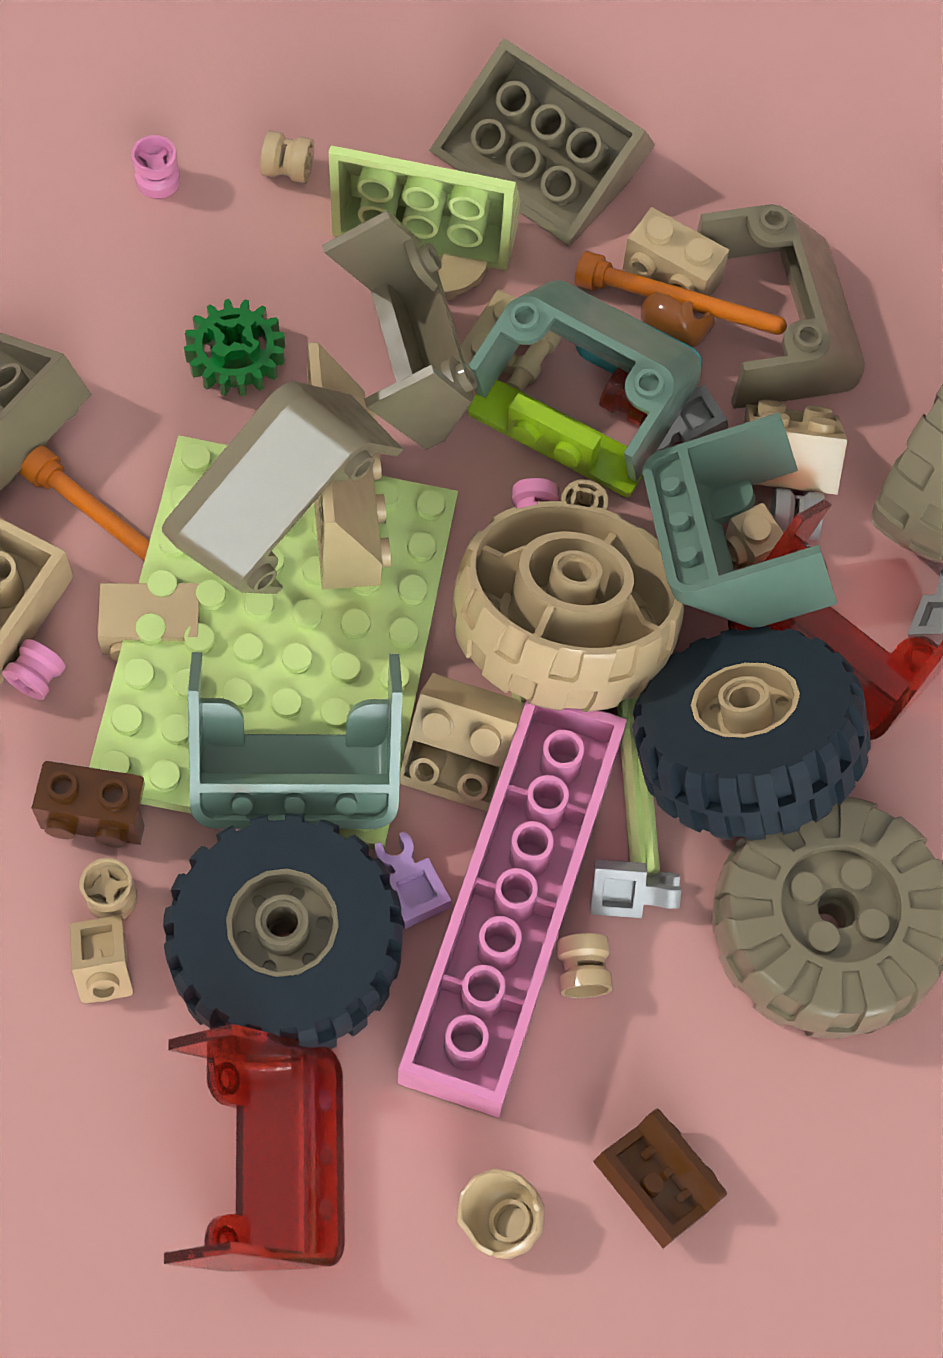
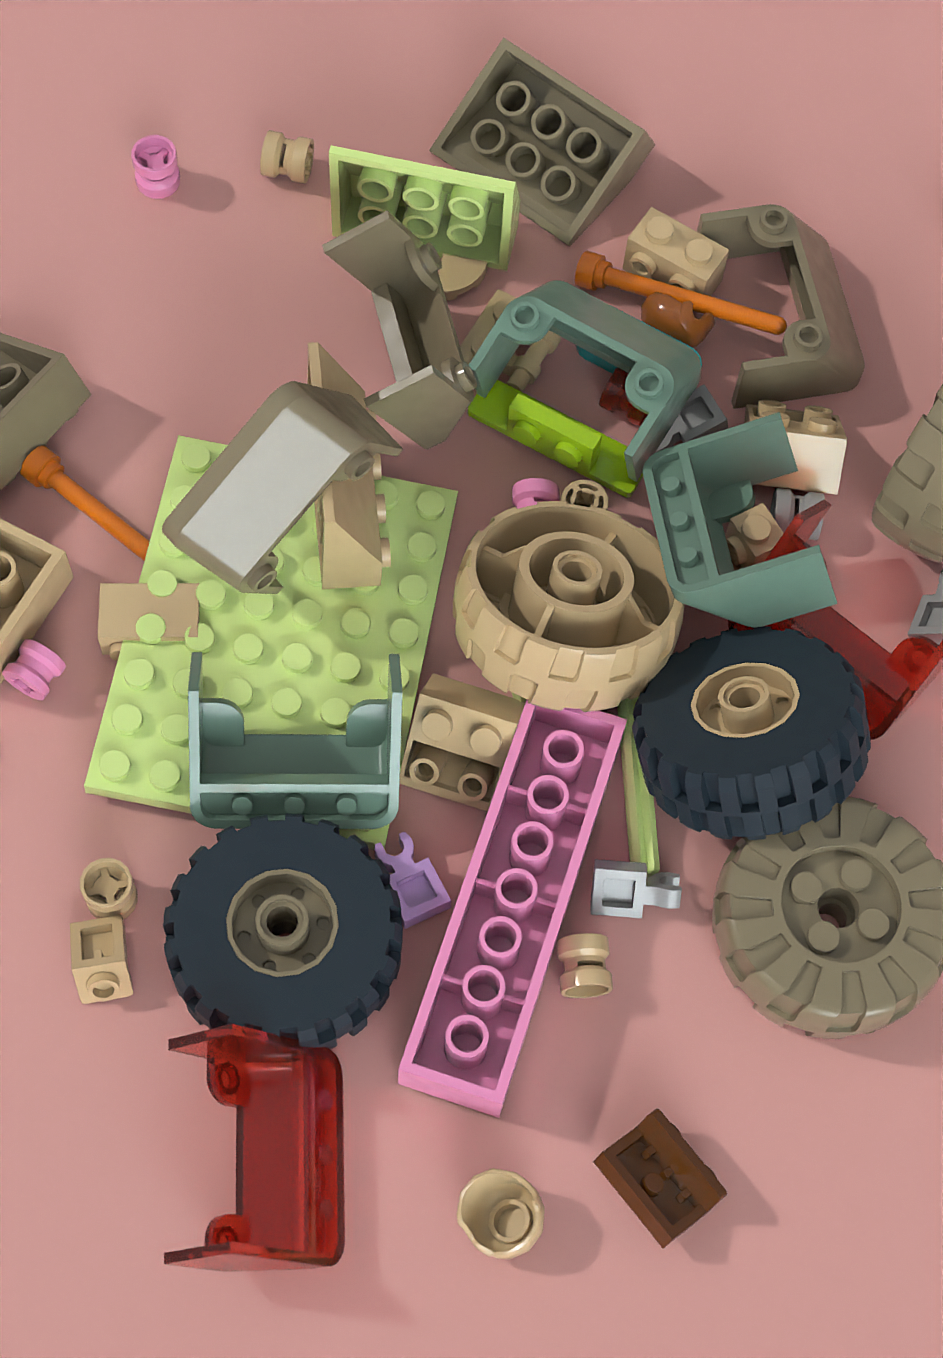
(89, 804): reddish brown bracket -> none
(235, 347): green gear -> none

